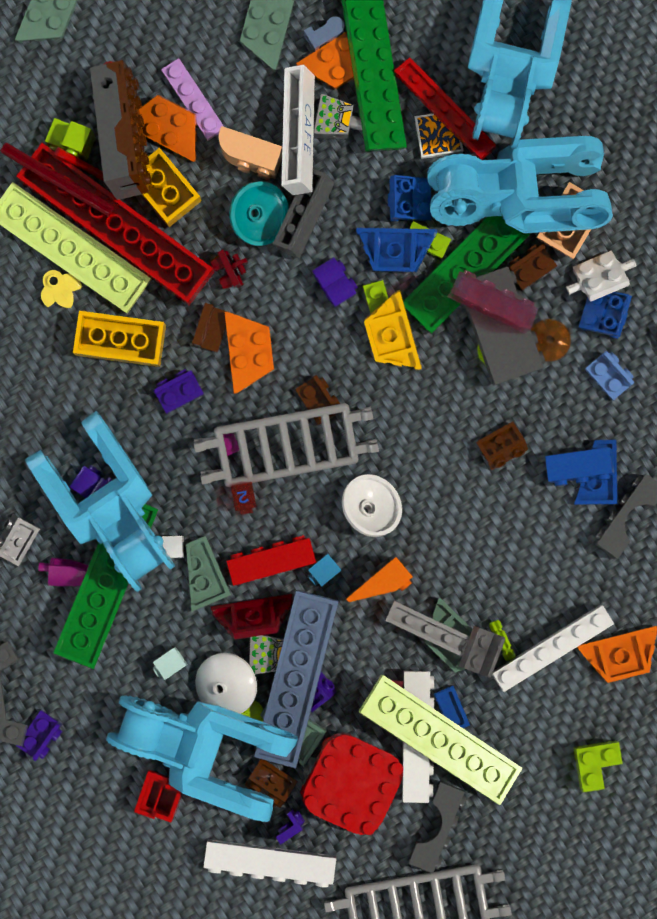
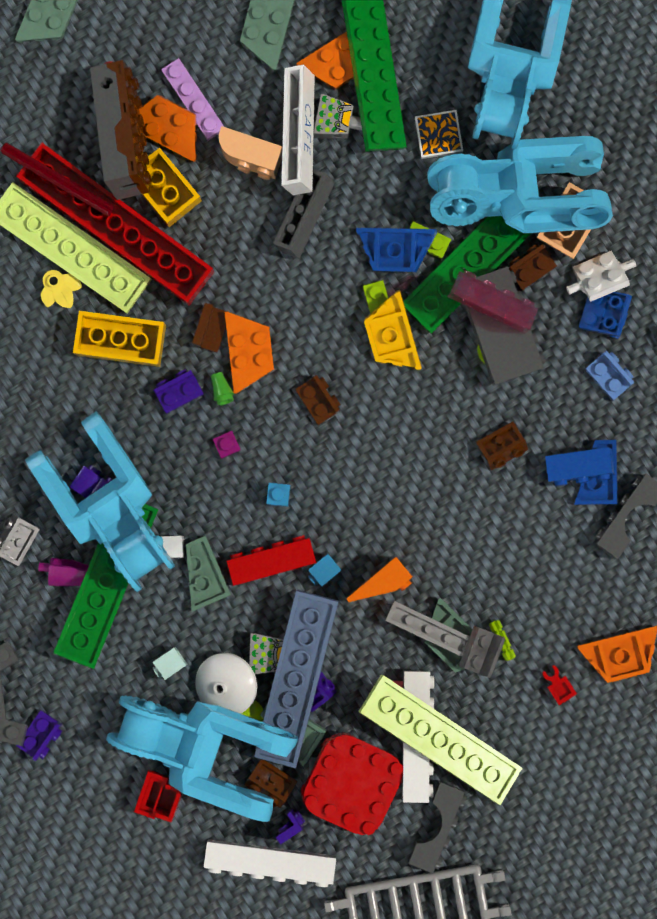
(71, 137): lime brick -> none
(79, 163): red bar -> none
(221, 390): none -> bright green cone
(225, 261): dark red hips -> none
(244, 498): clear red brick -> none
(253, 616): dark red wing -> none
(269, 208): teal dish -> none
(278, 494): none -> dark azure brick
(324, 34): sand blue leg -> none
(334, 282): dark purple brick -> none
(354, 448): light grey bar -> none
(378, 498): white dish -> none
(409, 198): blue plate -> none
(443, 108): red plate -> none
(451, 706): blue tile -> none
(552, 648): white brick -> none
(560, 688): none -> red plate
(561, 336): clear orange dish -> none
(590, 760): lime brick -> none

